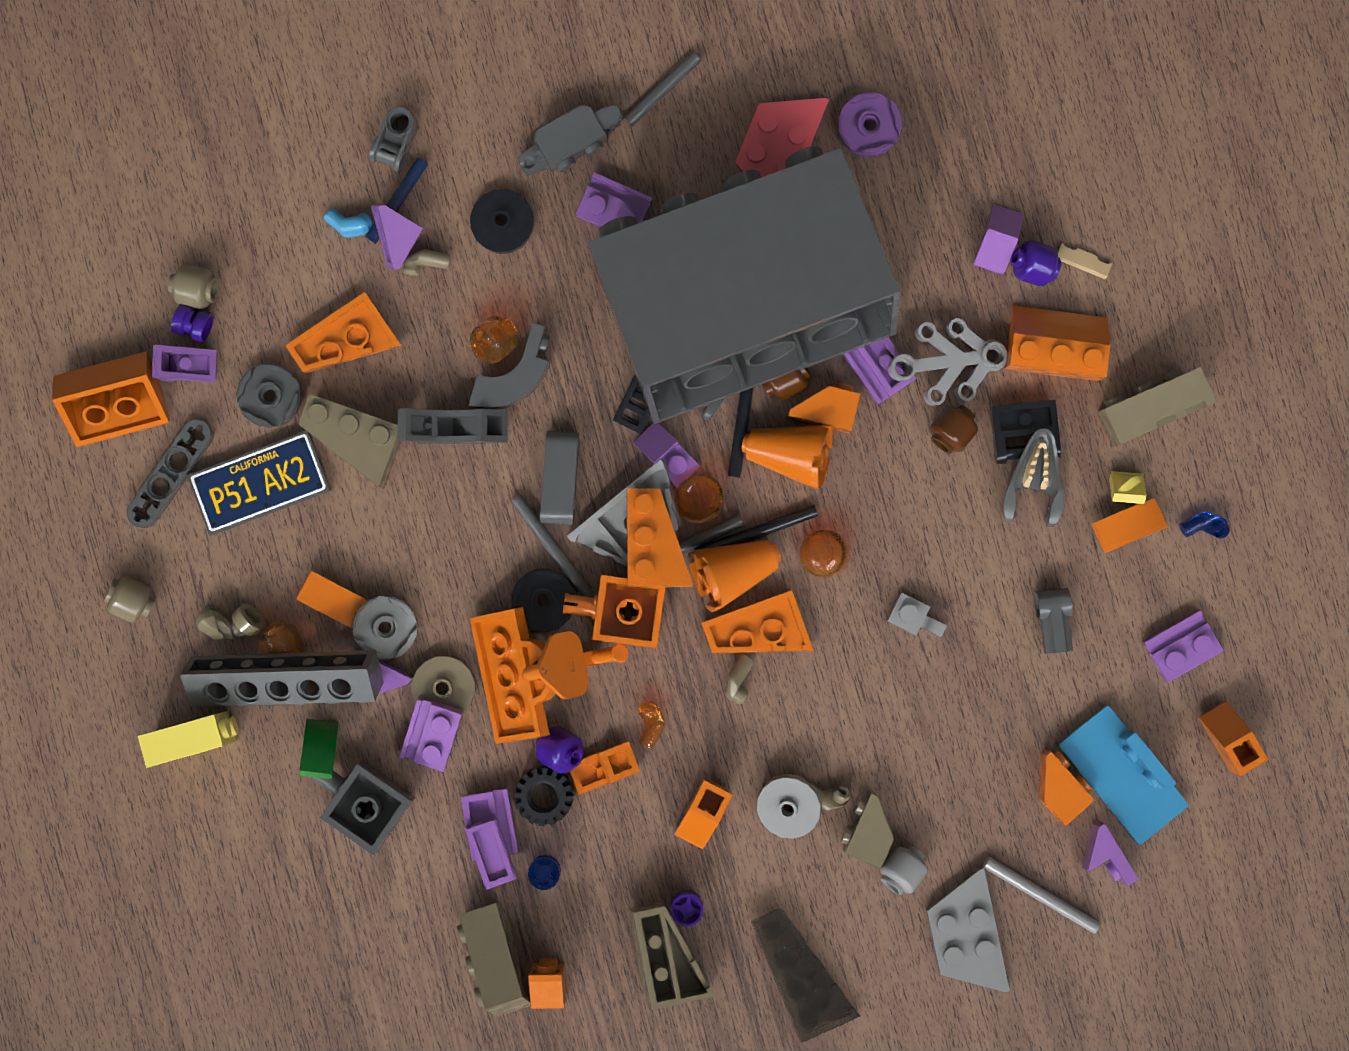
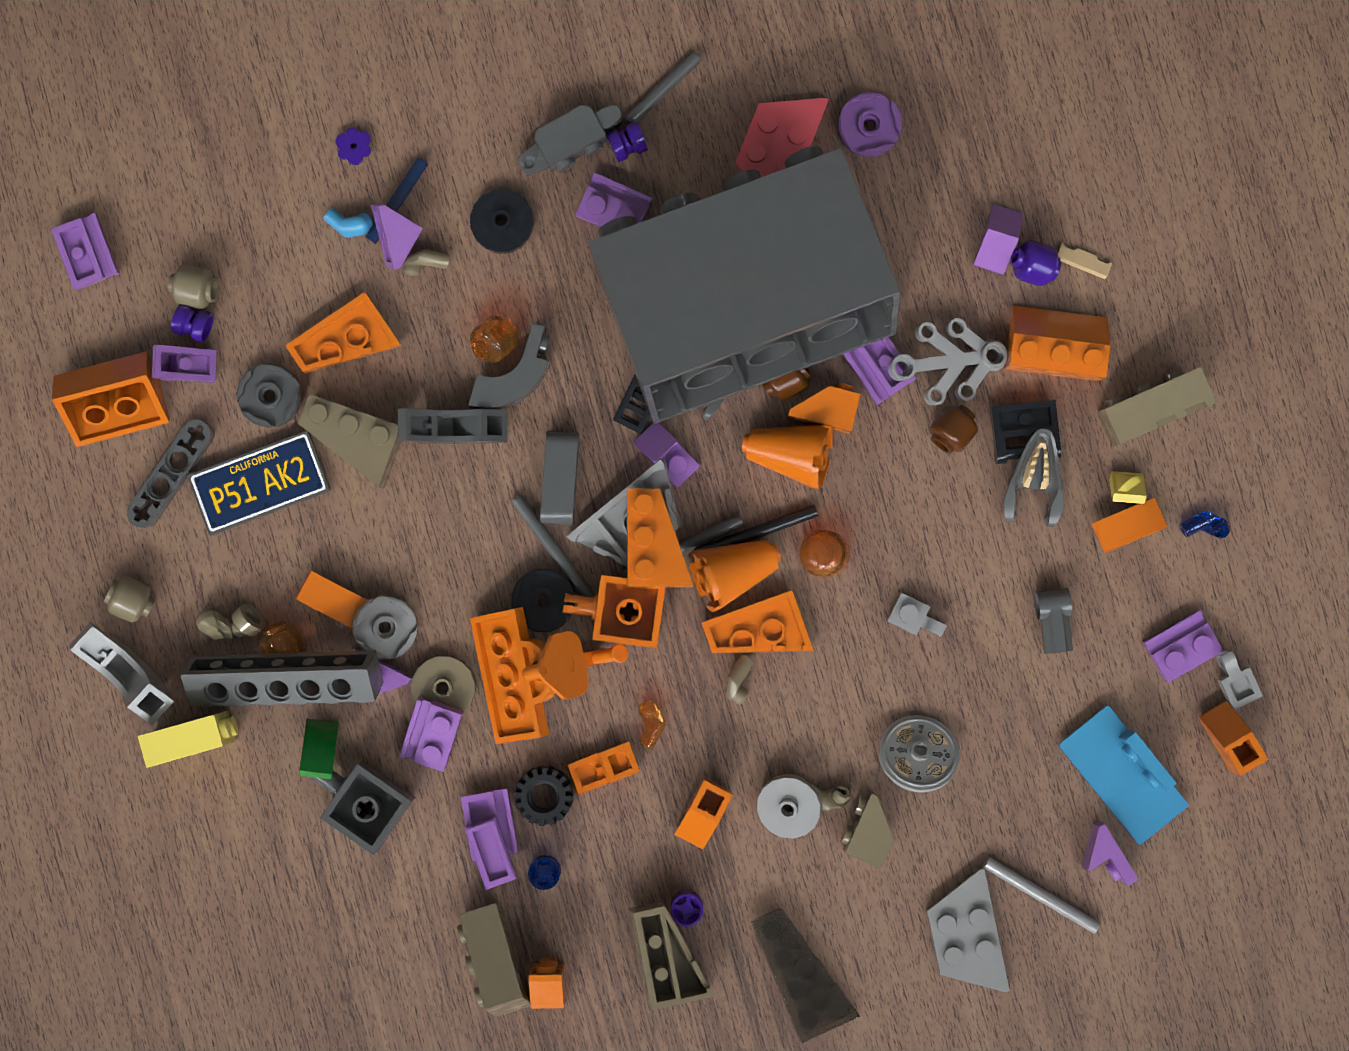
(85, 251): none -> medium lavender plate
(133, 678): none -> light grey arch
(353, 137): none -> dark purple plant
(394, 141): dark grey piece -> none
(560, 750): dark purple head -> none
(620, 144): none -> dark purple wheel
(699, 499): clear orange hair -> none
(740, 430): black bar -> none
(903, 870): light grey head -> none
(919, 753): none -> light grey shield
(1060, 790): orange slope -> none
(1239, 684): none -> light grey plate

